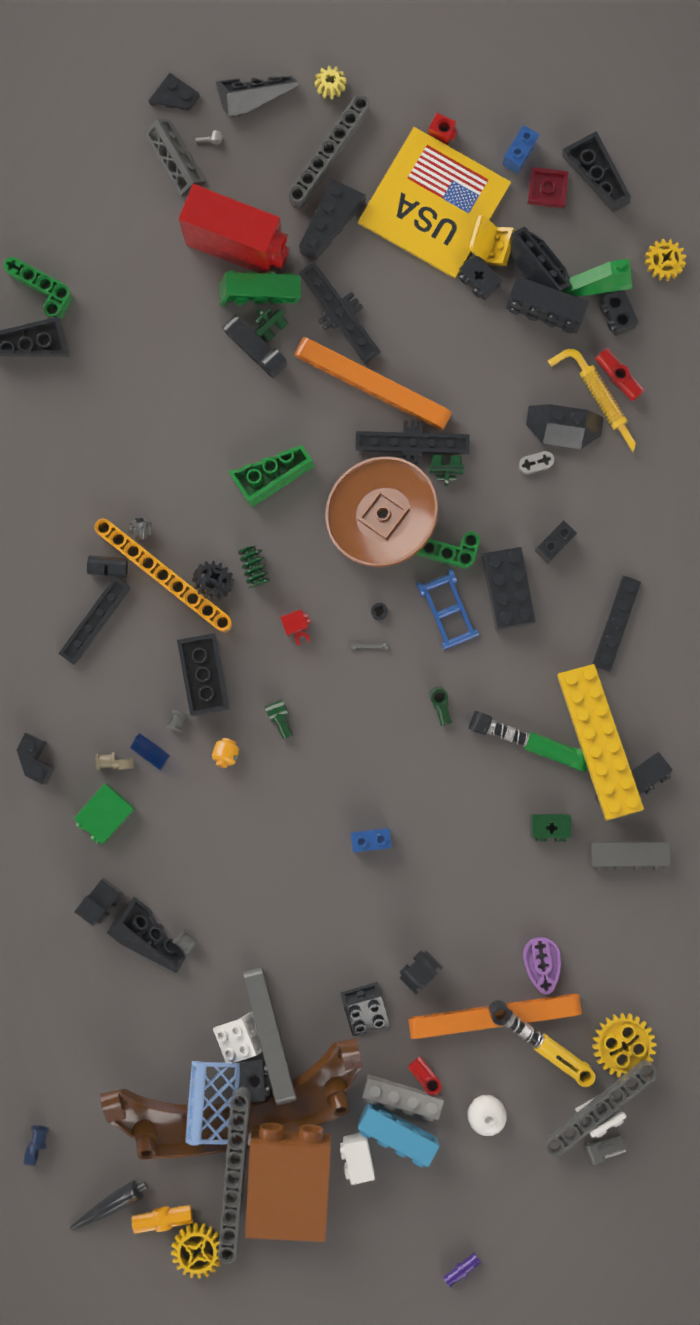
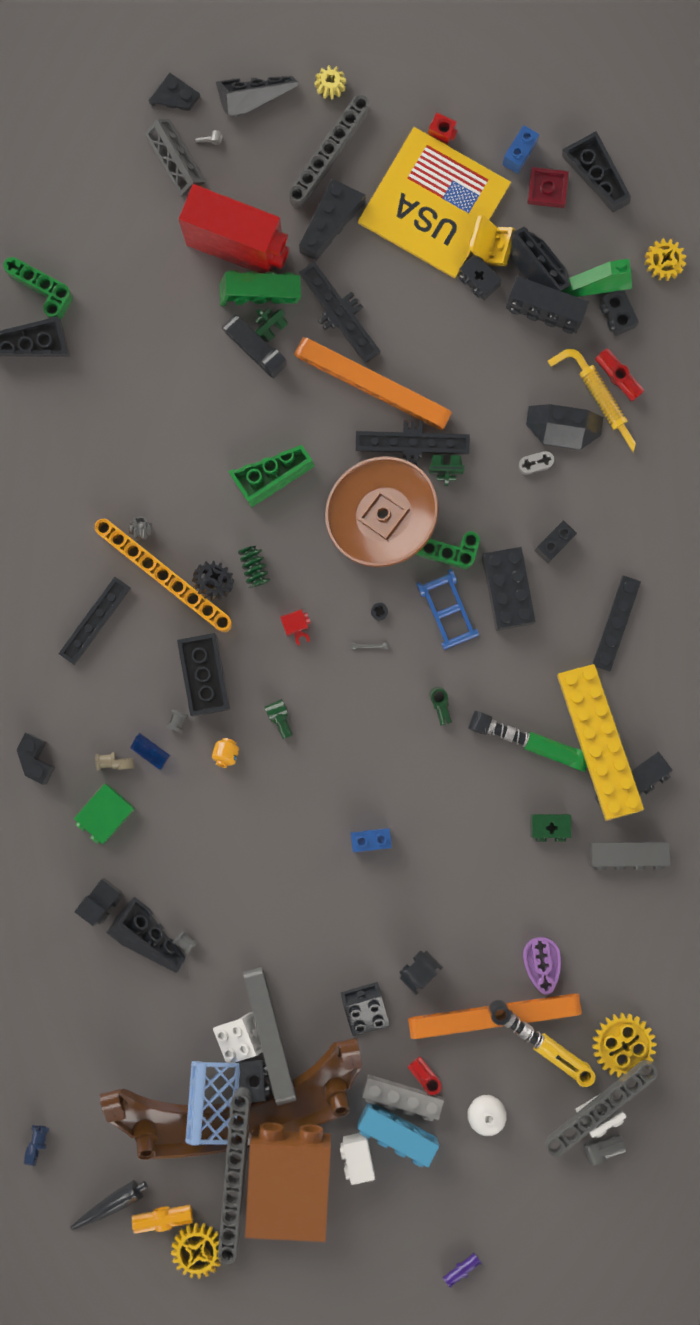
(107, 566): black pin -> none

